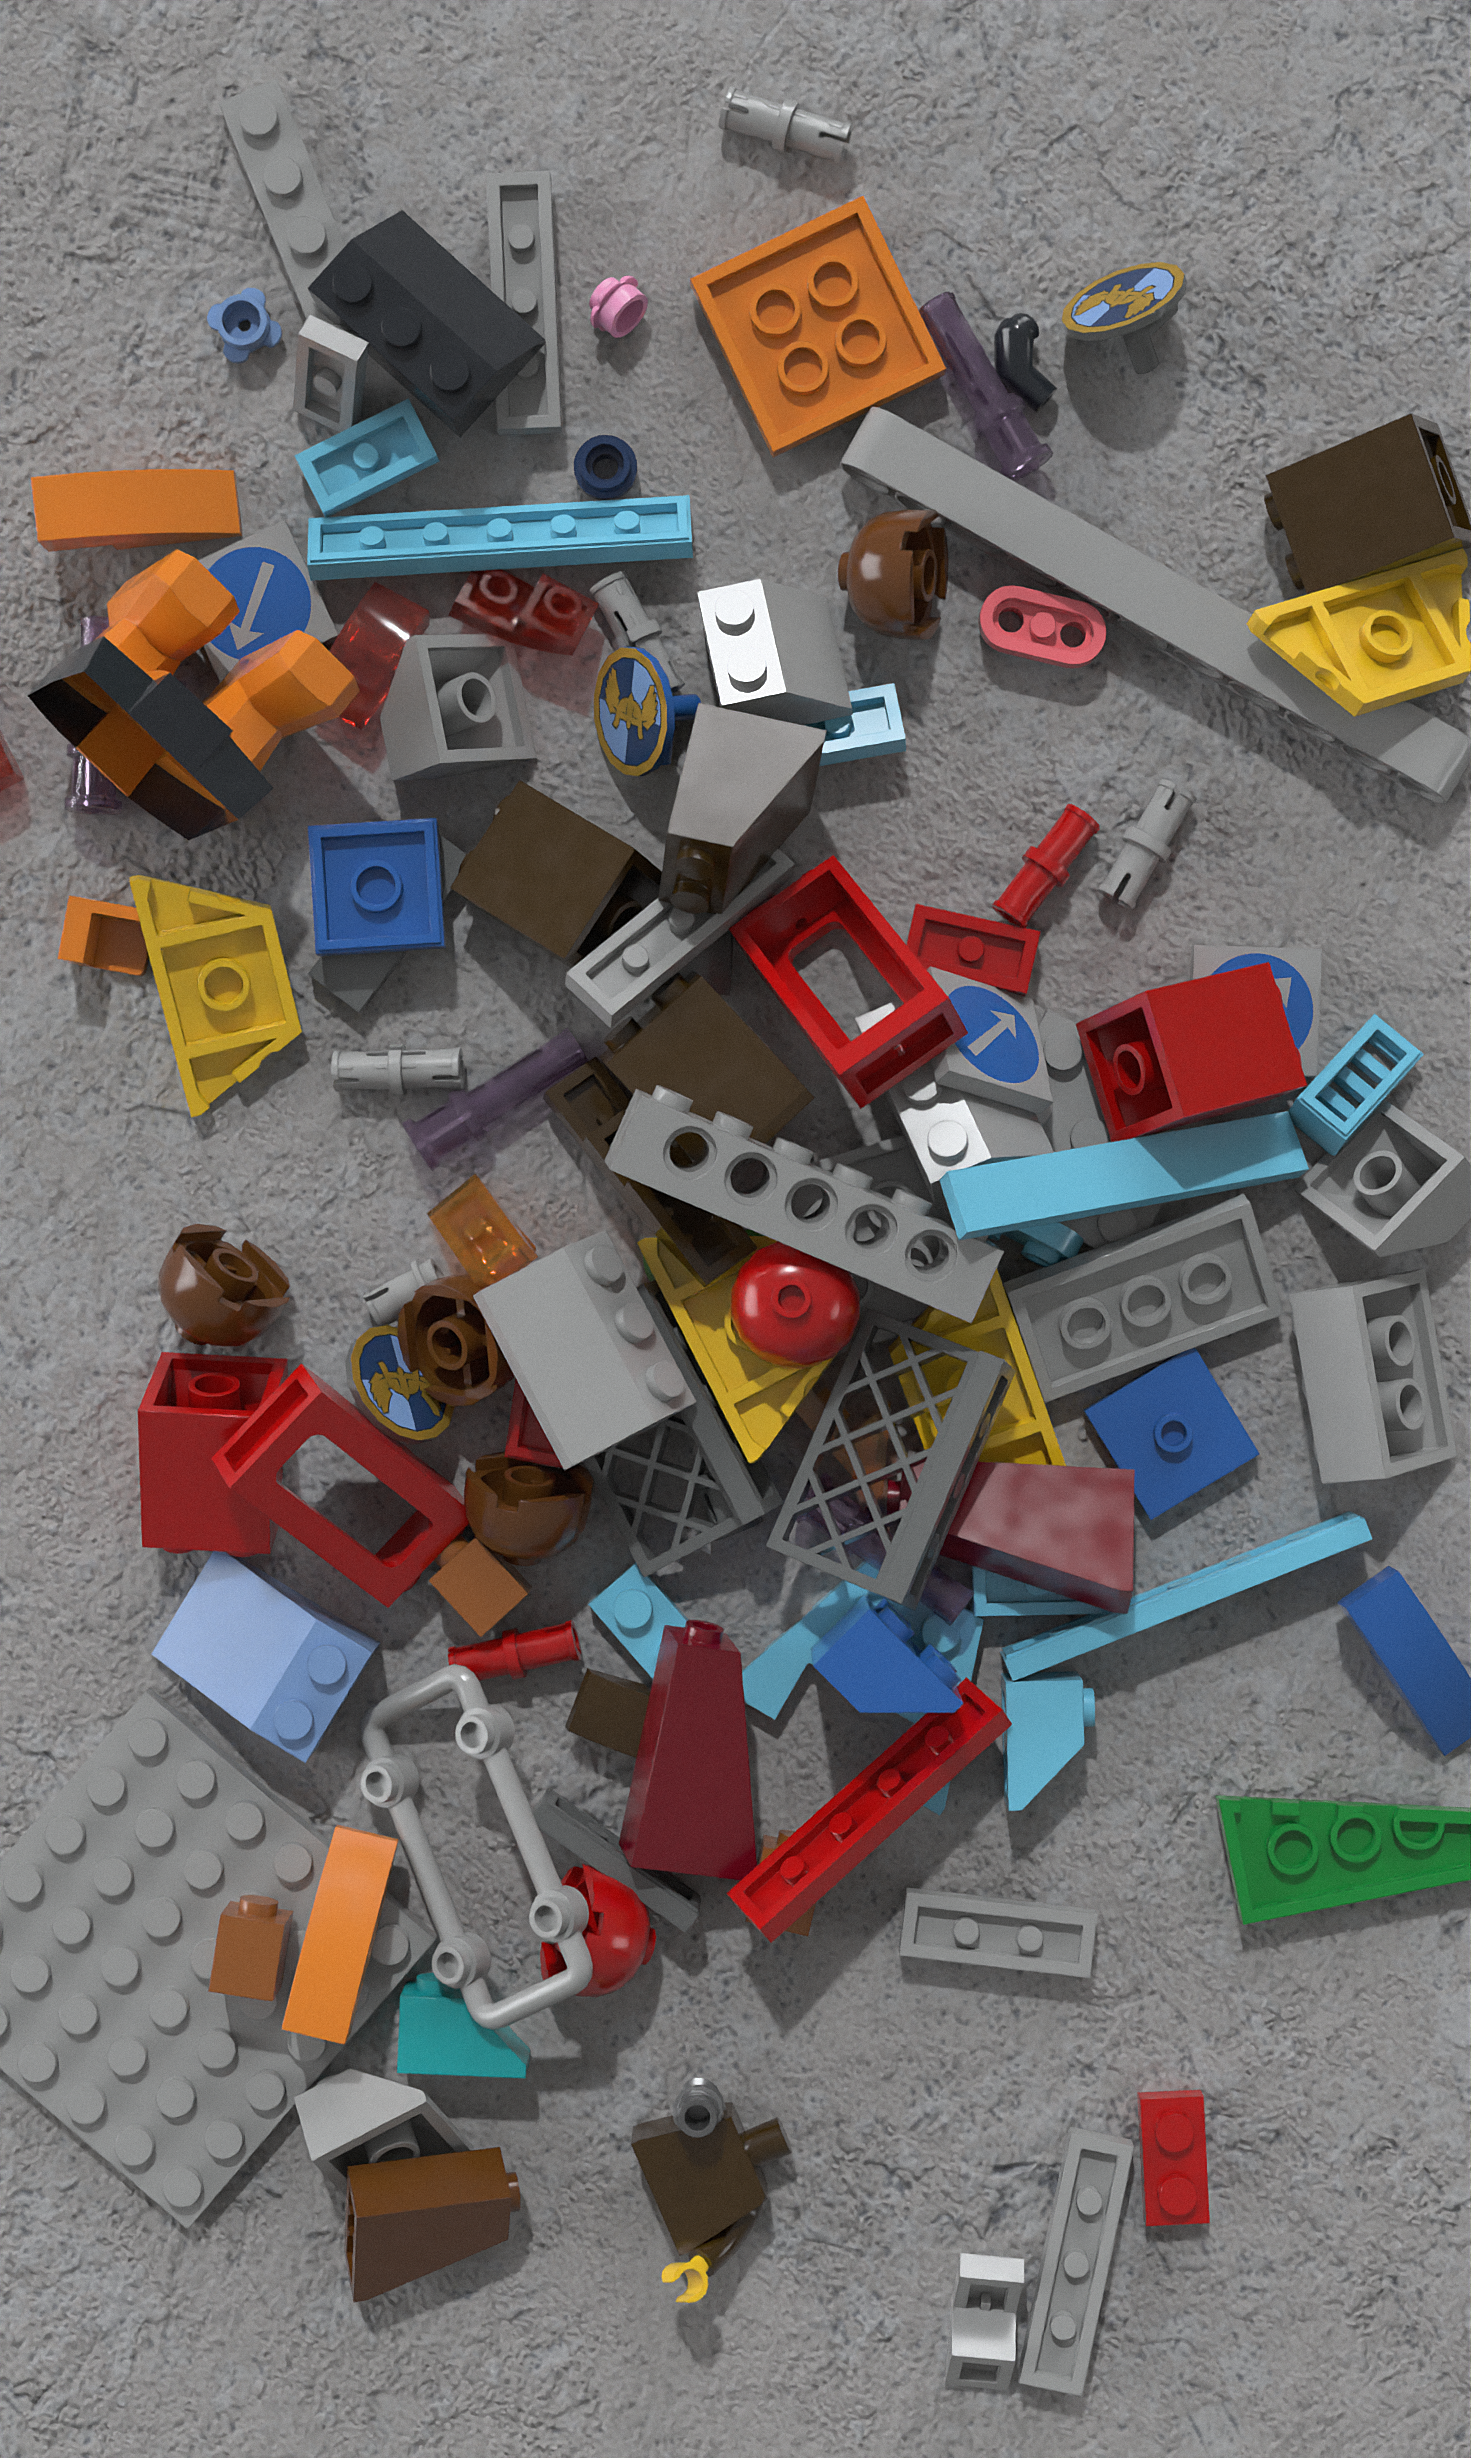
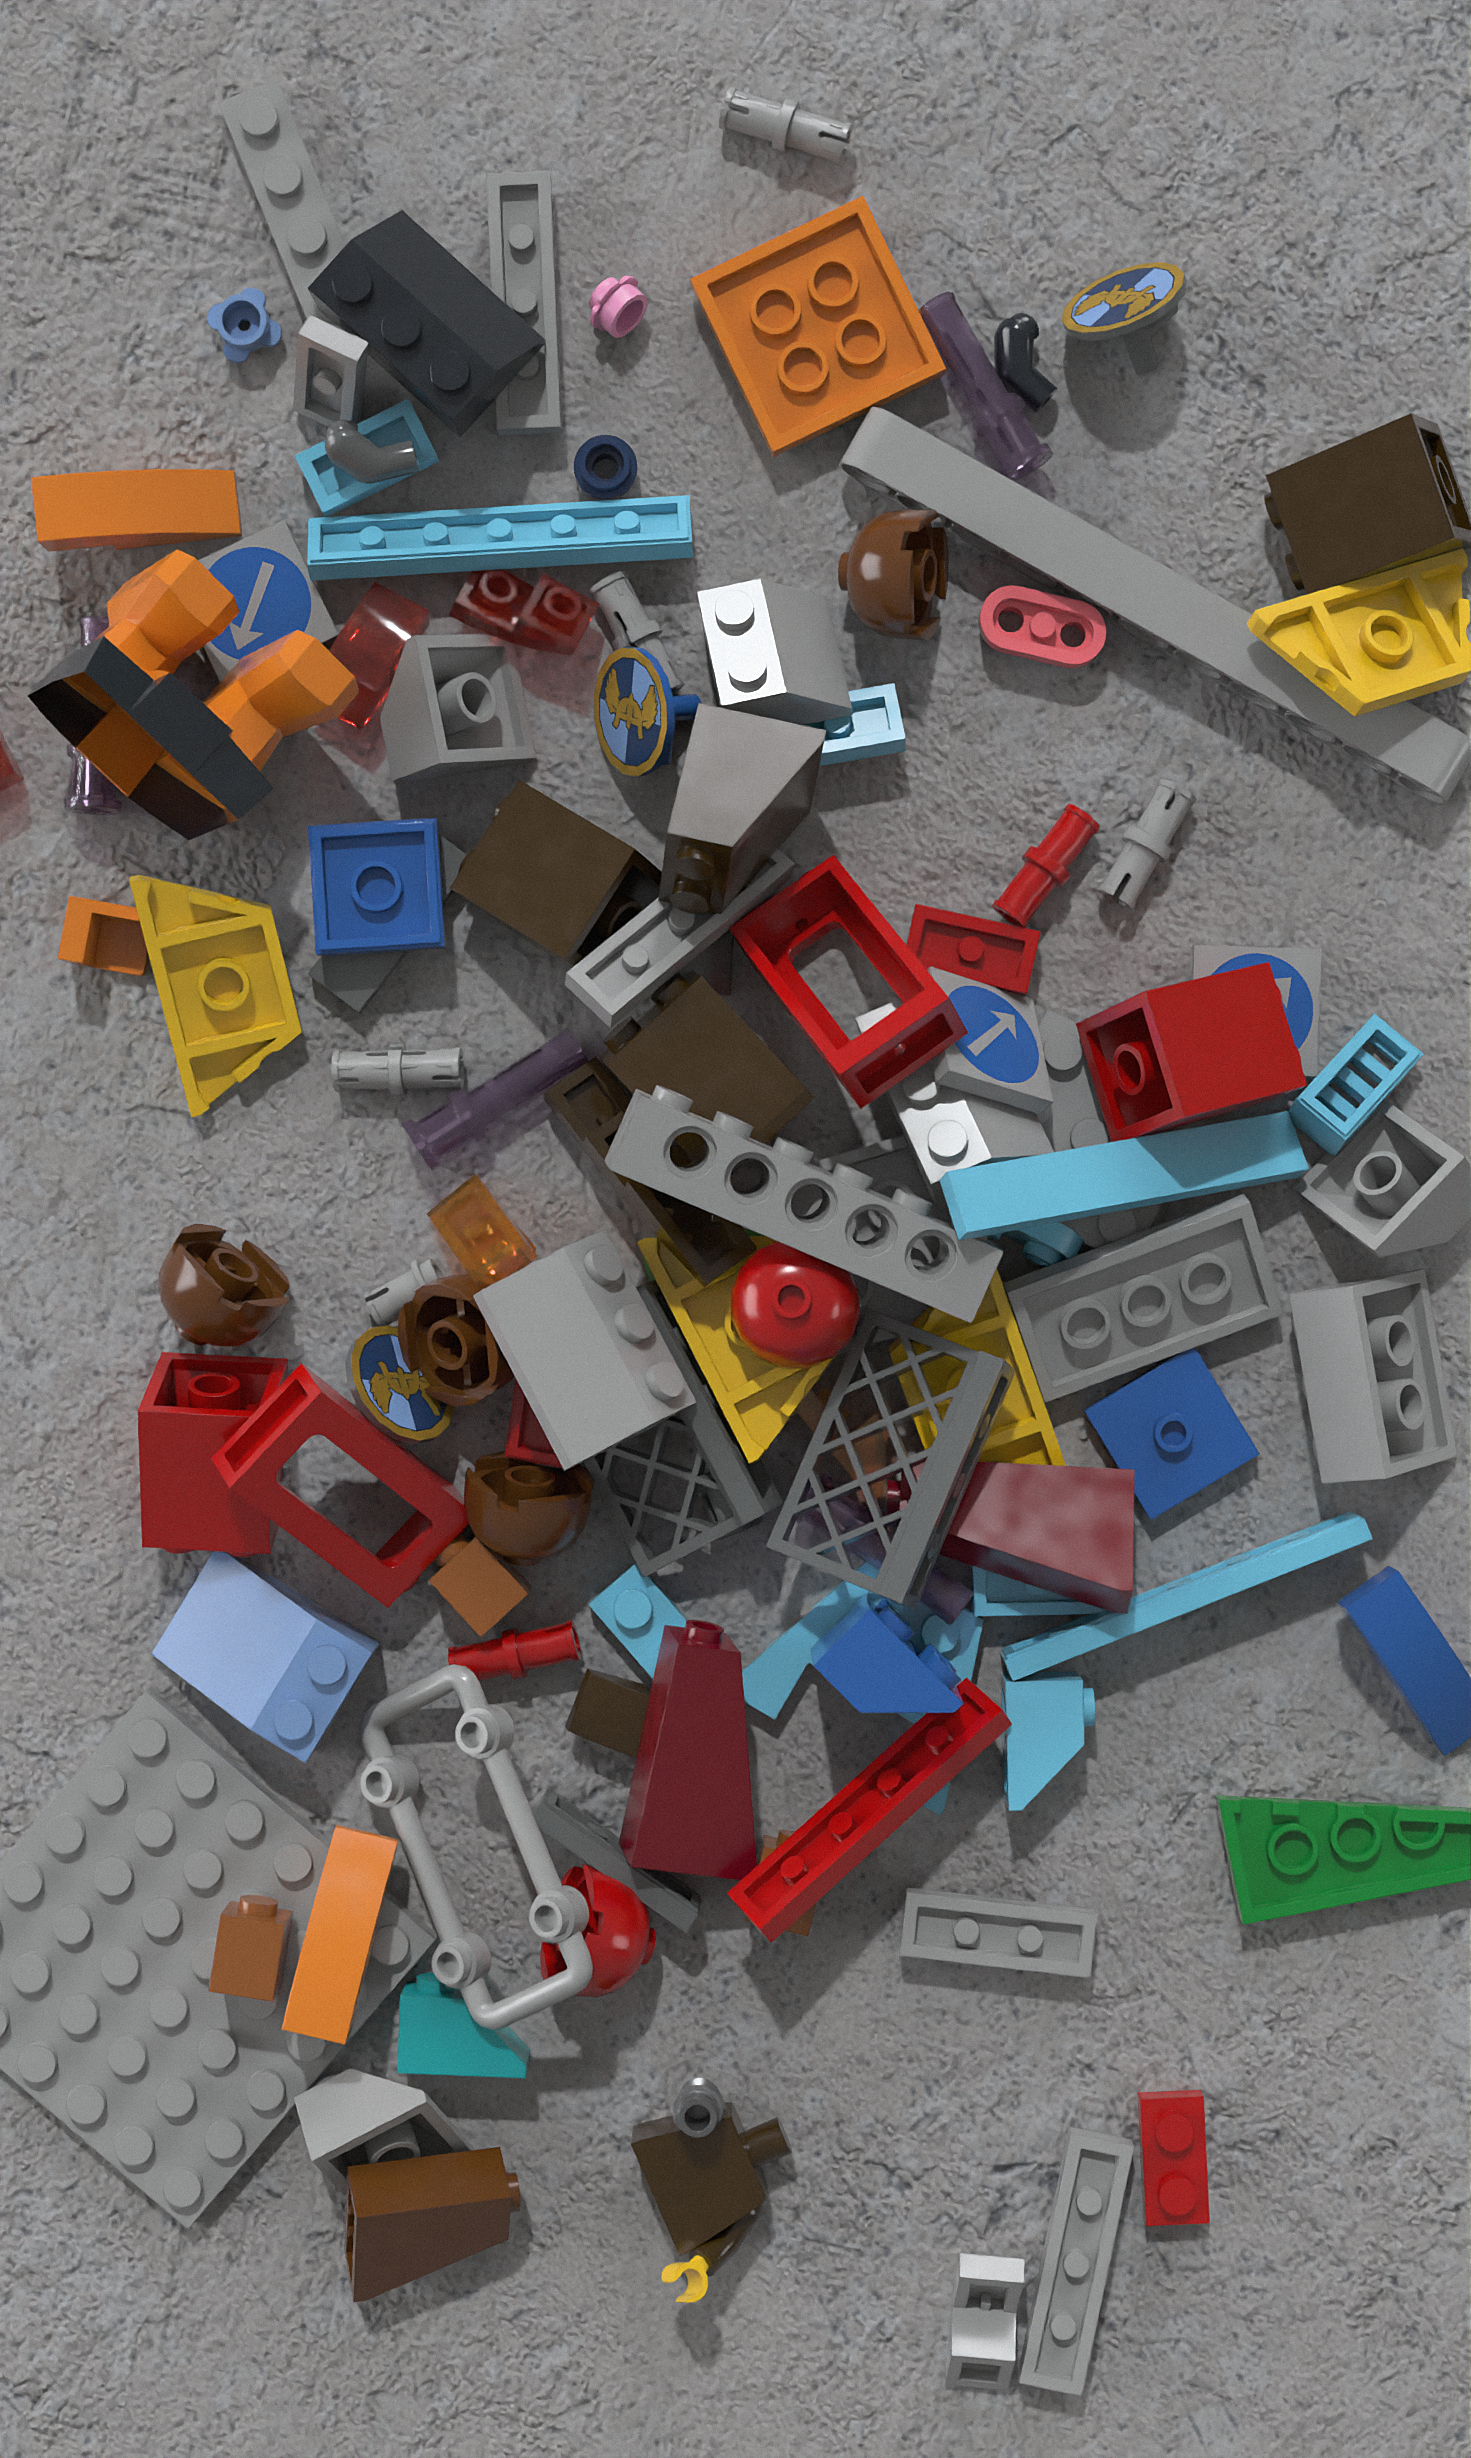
(363, 458): none -> dark grey arm

